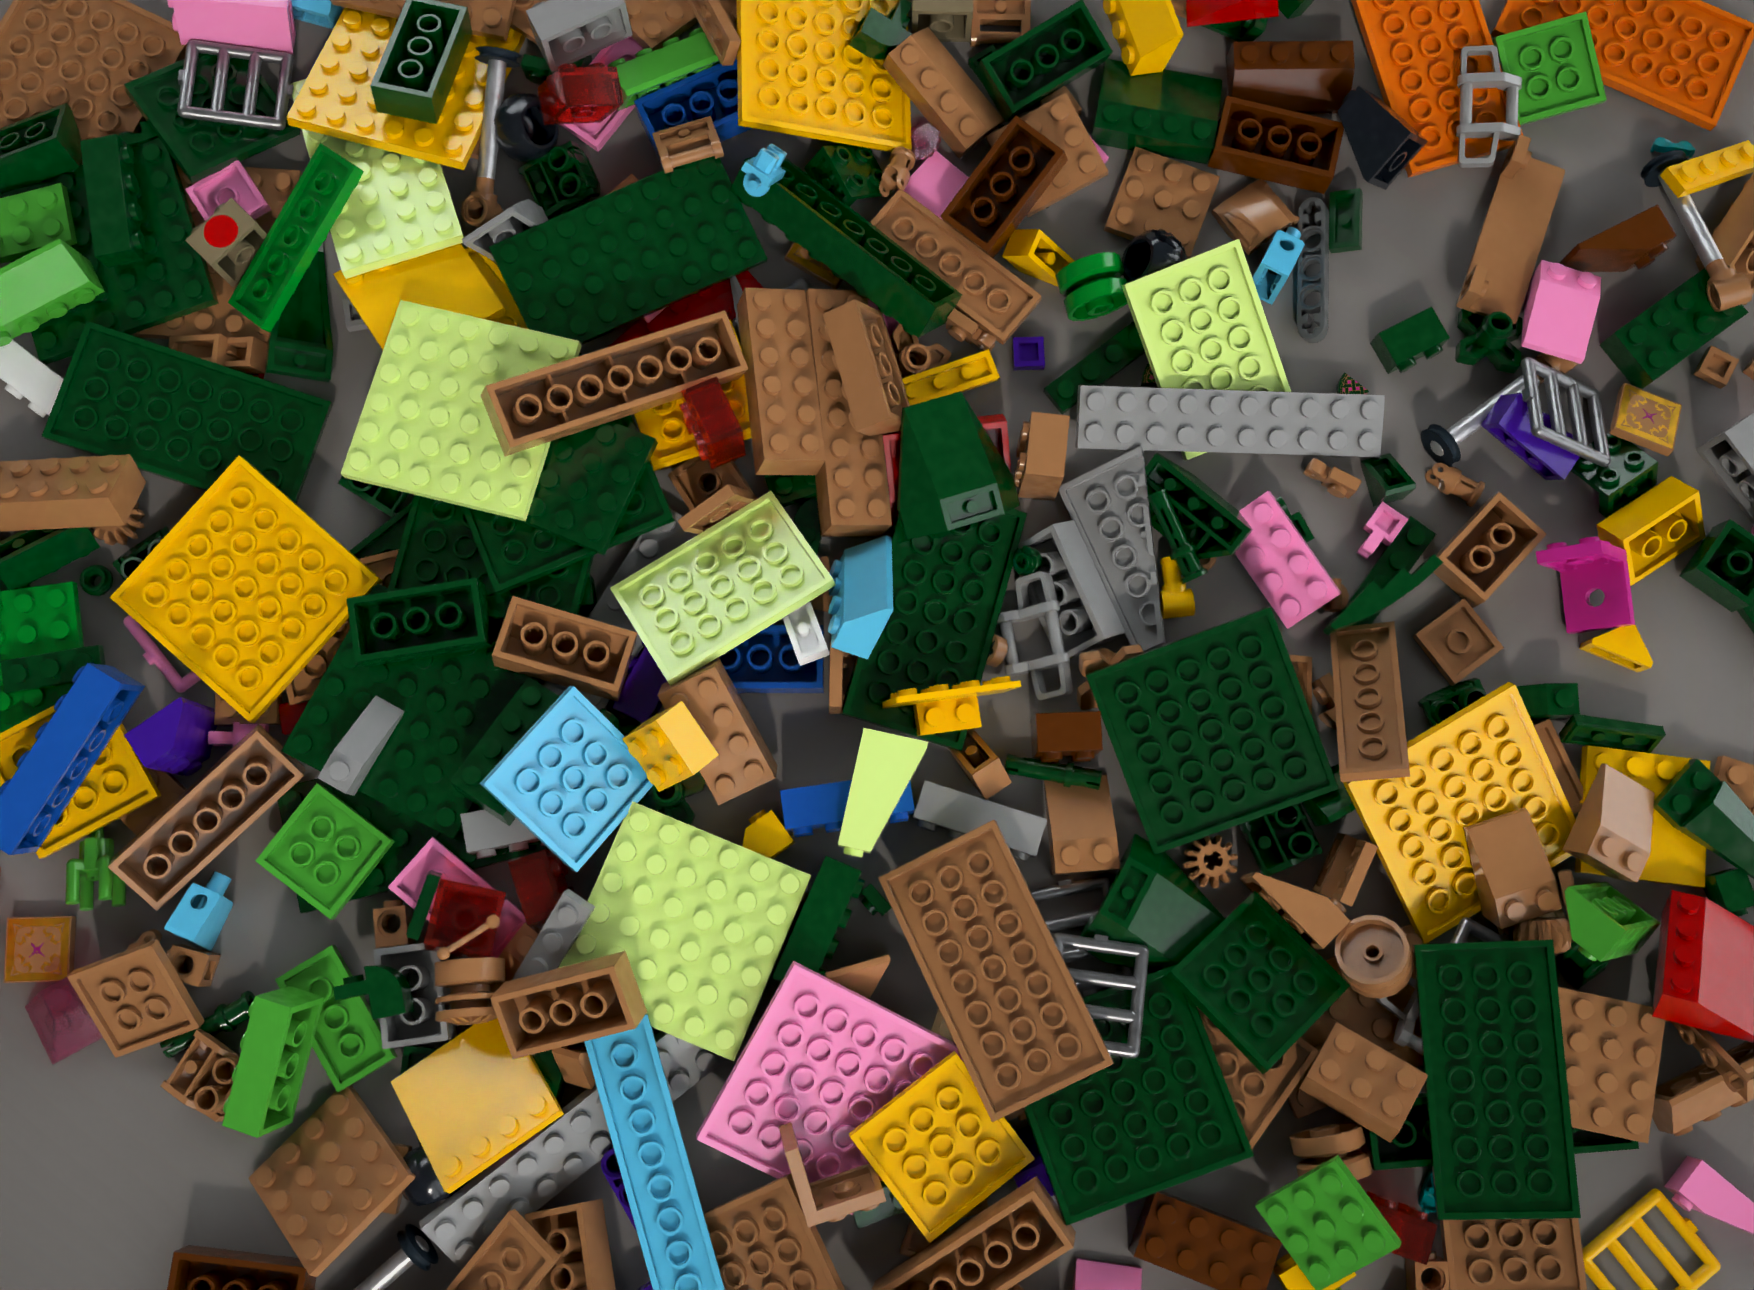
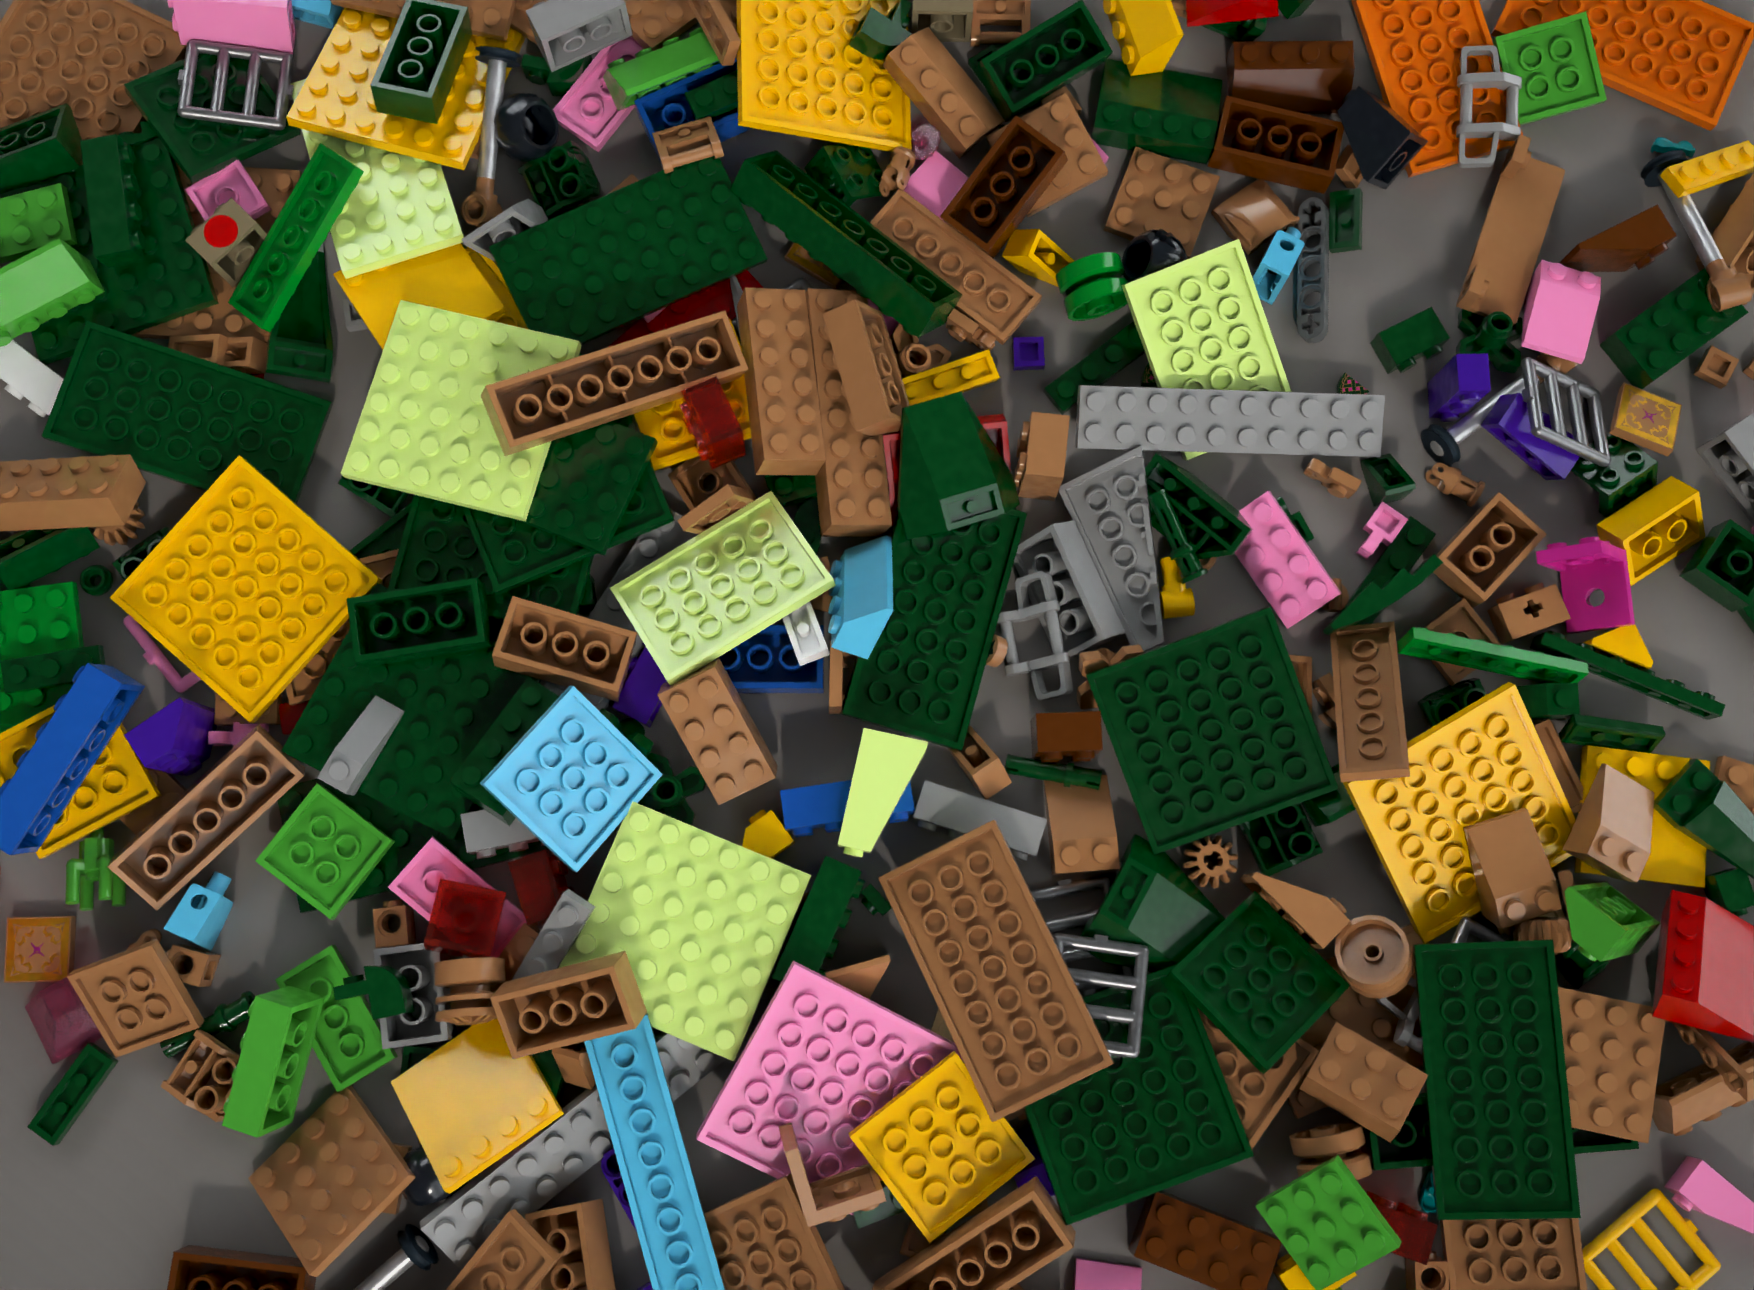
(72, 1094): none -> dark green plate
(423, 904): dark green tile -> none
(492, 922): medium nougat hinge -> none
(580, 94): clear red brick -> none
(670, 746): yellow brick -> none
(714, 97): none -> dark green plate
(763, 170): medium azure hips -> none
(949, 710): yellow bracket -> none
(1032, 557): dark green plate -> none
(1345, 868): medium nougat slope -> none
(1348, 168): none -> medium nougat plate
(1458, 386): none -> dark purple brick
(1491, 657): none -> green plate
(1546, 611): none -> medium nougat brick
(1638, 679): none -> dark green plate

